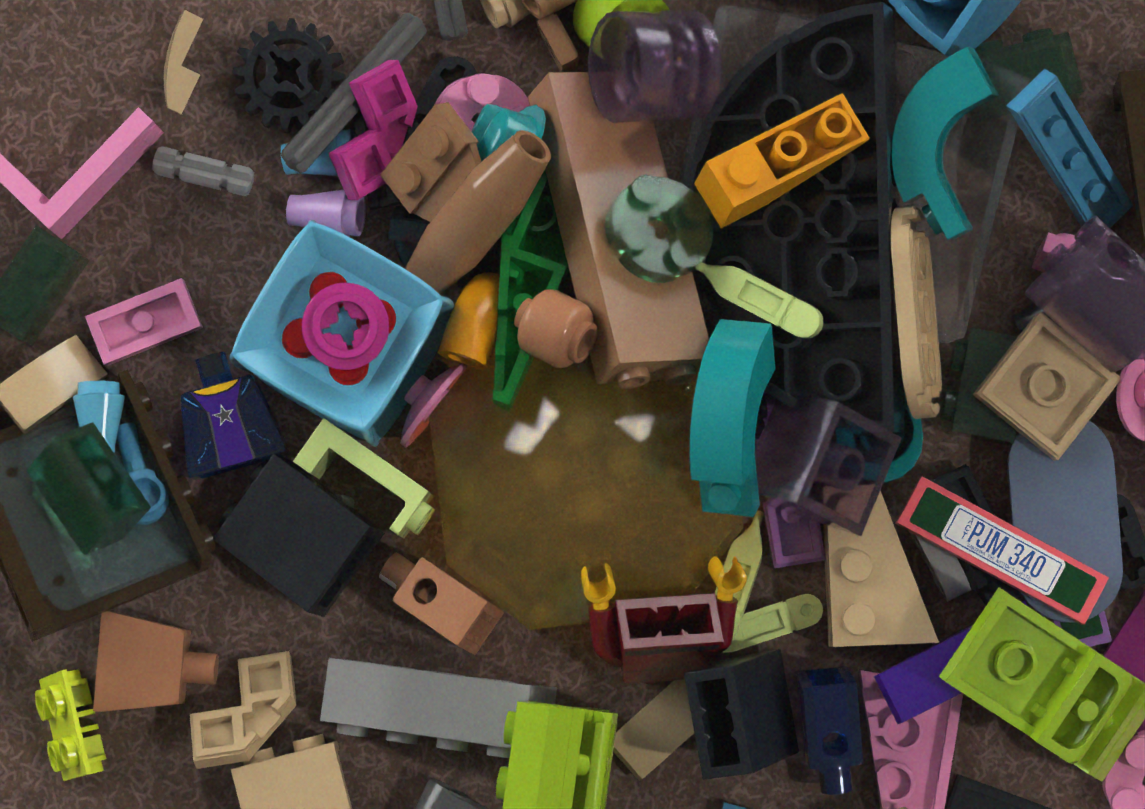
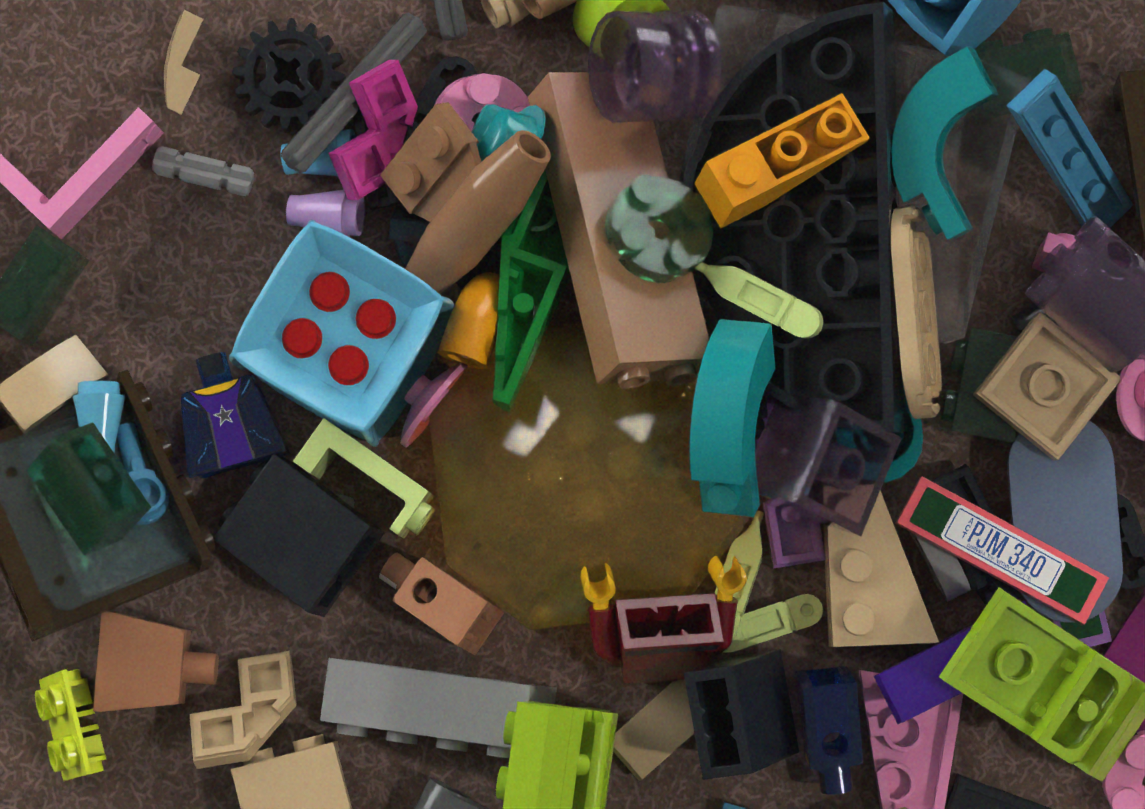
(143, 322): bright pink plate -> none
(323, 312): dark pink gear -> none
(555, 328): nougat head -> none
(558, 42): medium nougat tile -> none

